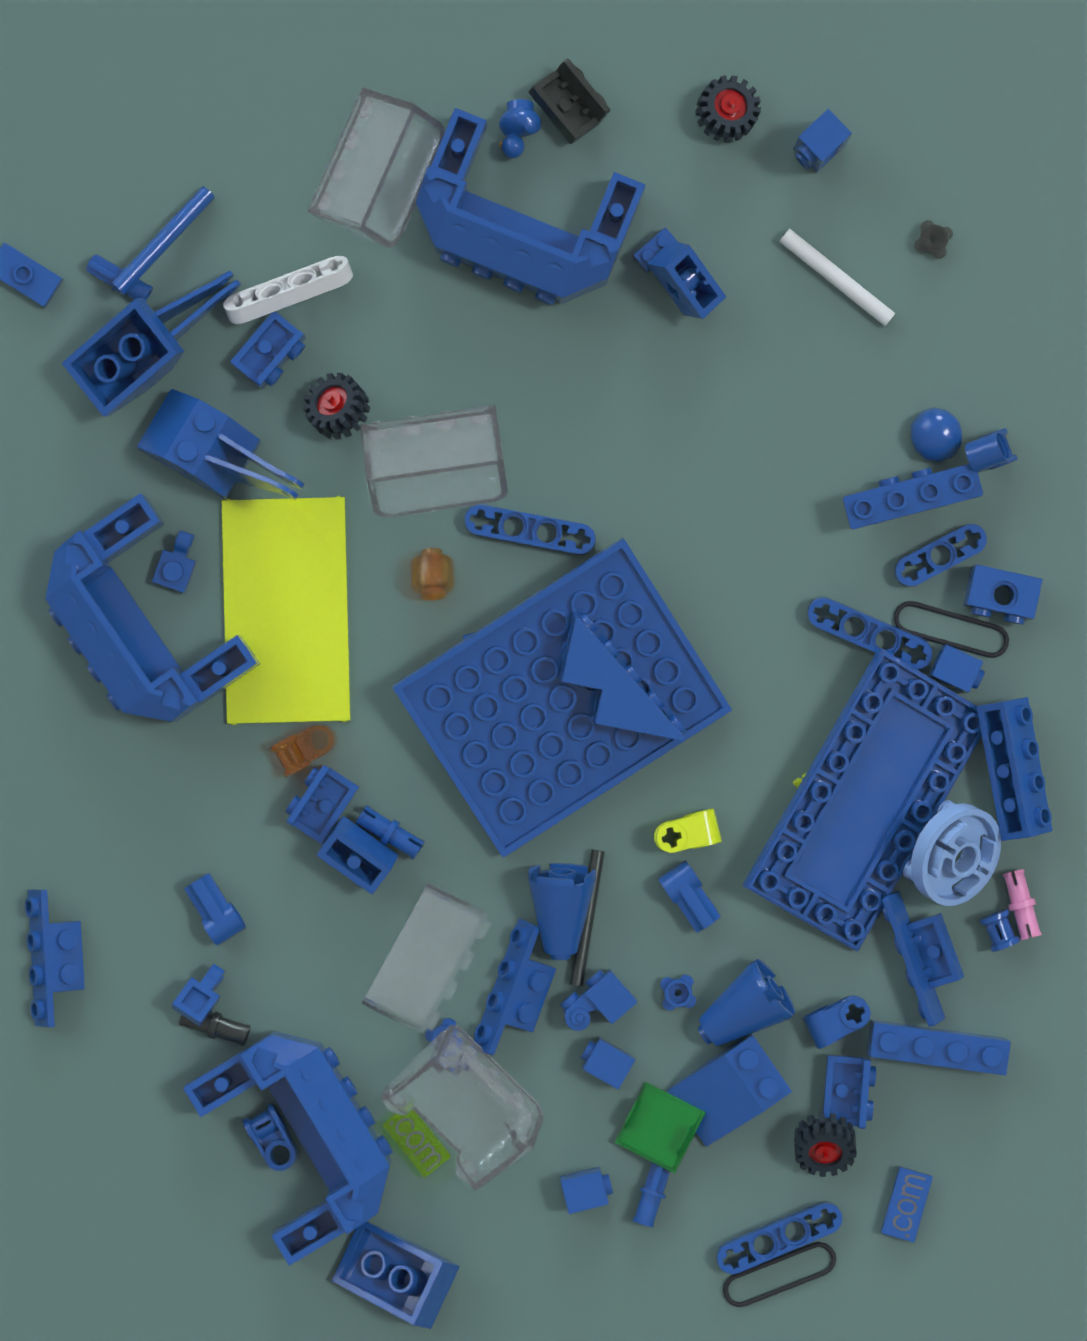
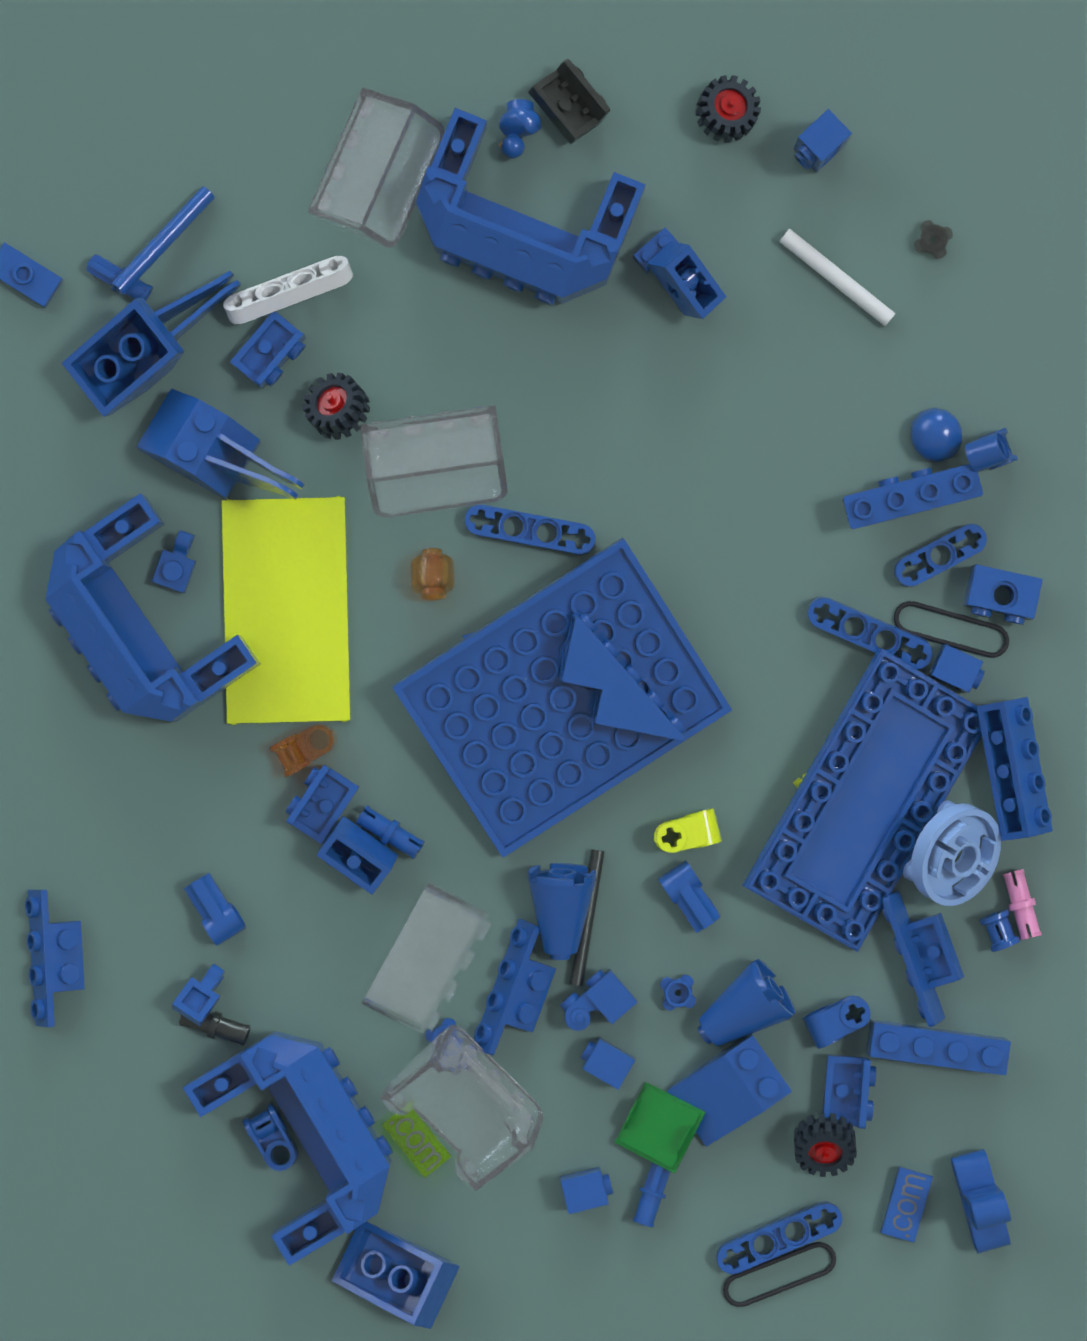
(982, 1201): none -> blue beam

